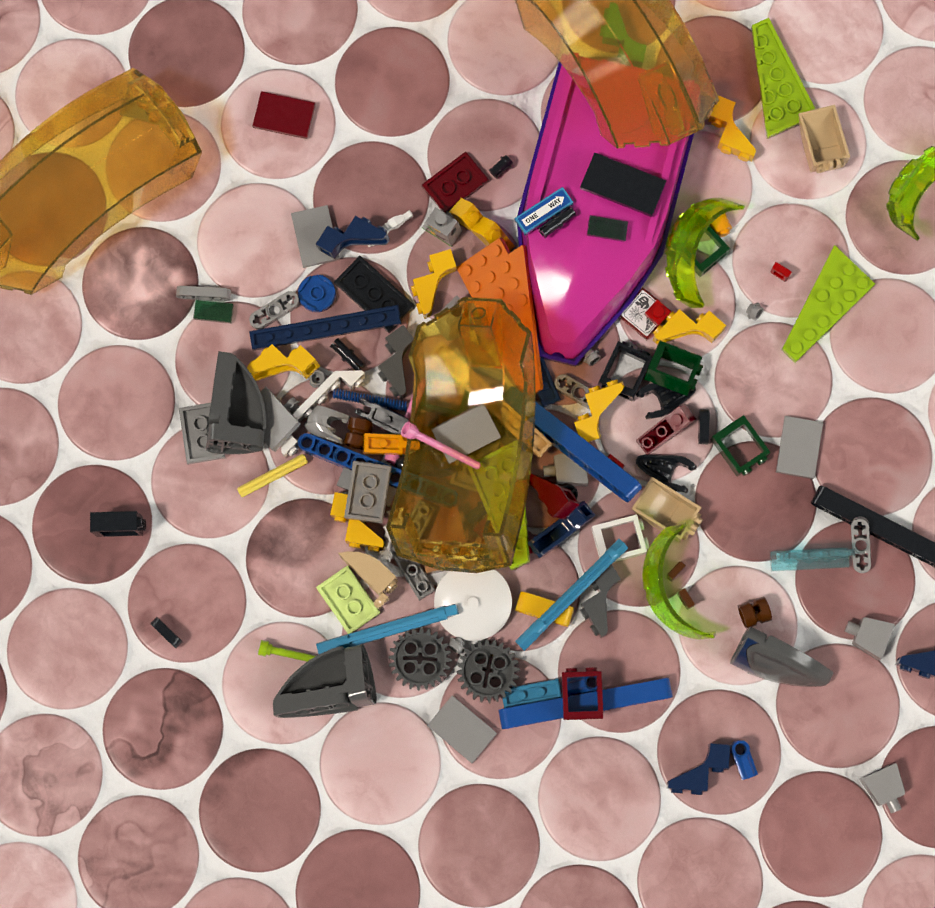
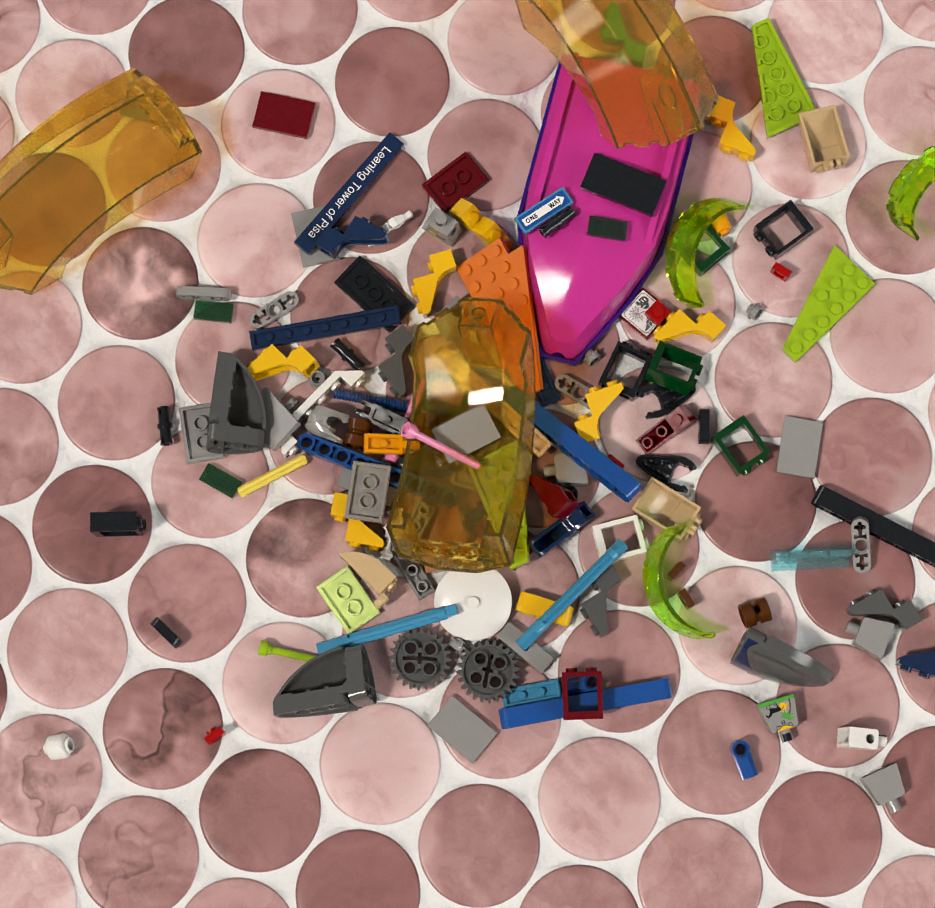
(58, 746): none -> white head
(164, 425): none -> black pin
(214, 735): none -> red plate
(220, 480): none -> clear green tile
(316, 293): blue tile -> none
(349, 192): none -> dark blue tile
(501, 166): black pin -> none
(534, 655): none -> light grey tile
(697, 778): dark blue arch -> none
(779, 716): none -> torso
(798, 220): none -> black window
(860, 738): none -> white torso
(878, 605): none -> dark grey arch

